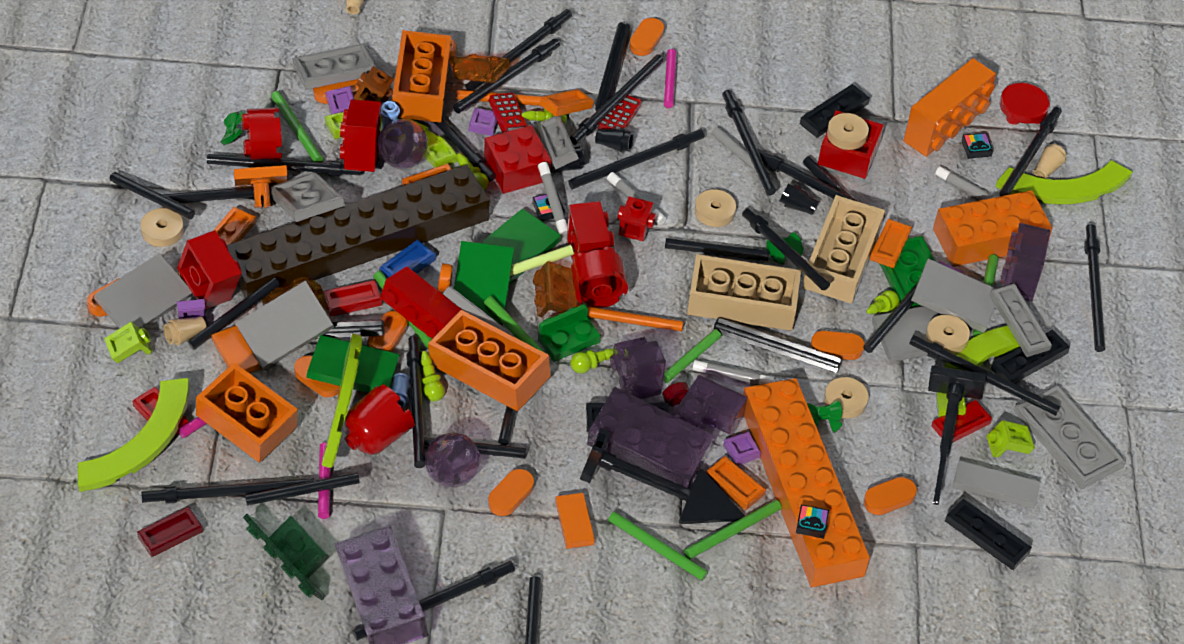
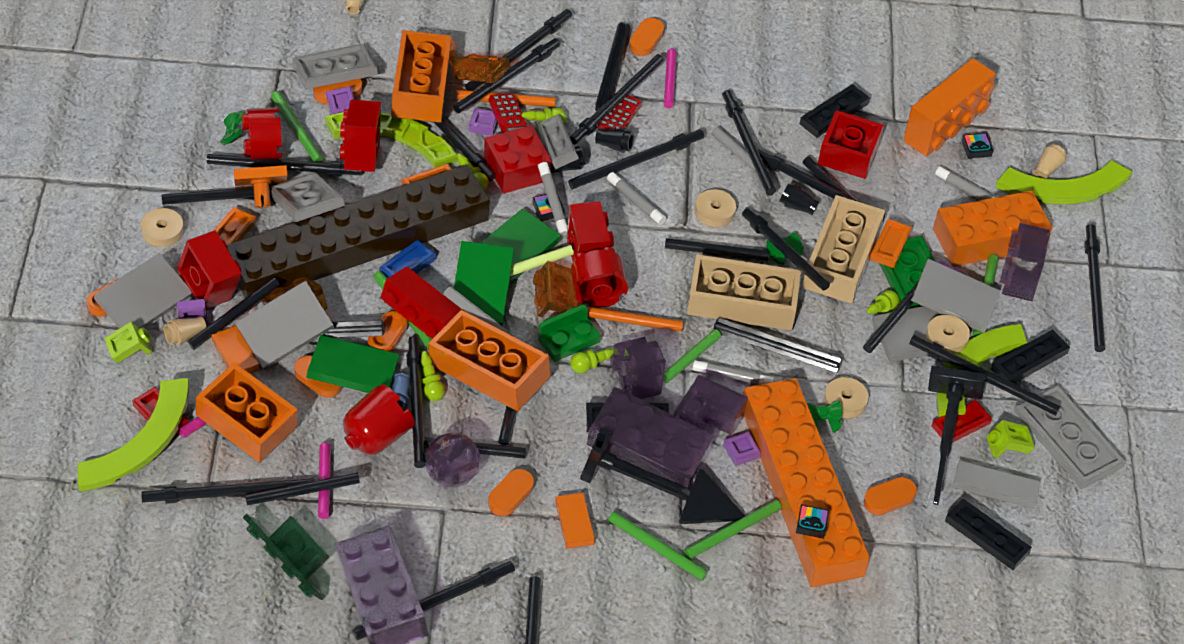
(152, 195): black bar -> none
(170, 531): dark red tile -> none
(343, 400): lime tile -> none
(352, 298): red tile -> none
(374, 86): dark orange brick -> none
(389, 112): light blue pin -> none
(402, 143): helmet -> none
(445, 277): orange tile -> none
(509, 322): bright green bar -> none
(566, 102): orange tile -> none
(637, 213): red brick -> none
(675, 393): dark red tile -> none
(736, 483): orange tile -> none
(844, 345): orange tile -> none
(847, 131): tan piece -> none
(1020, 320): light grey tile -> none
(1024, 103): red tile -> none
(1046, 126): black bar -> none

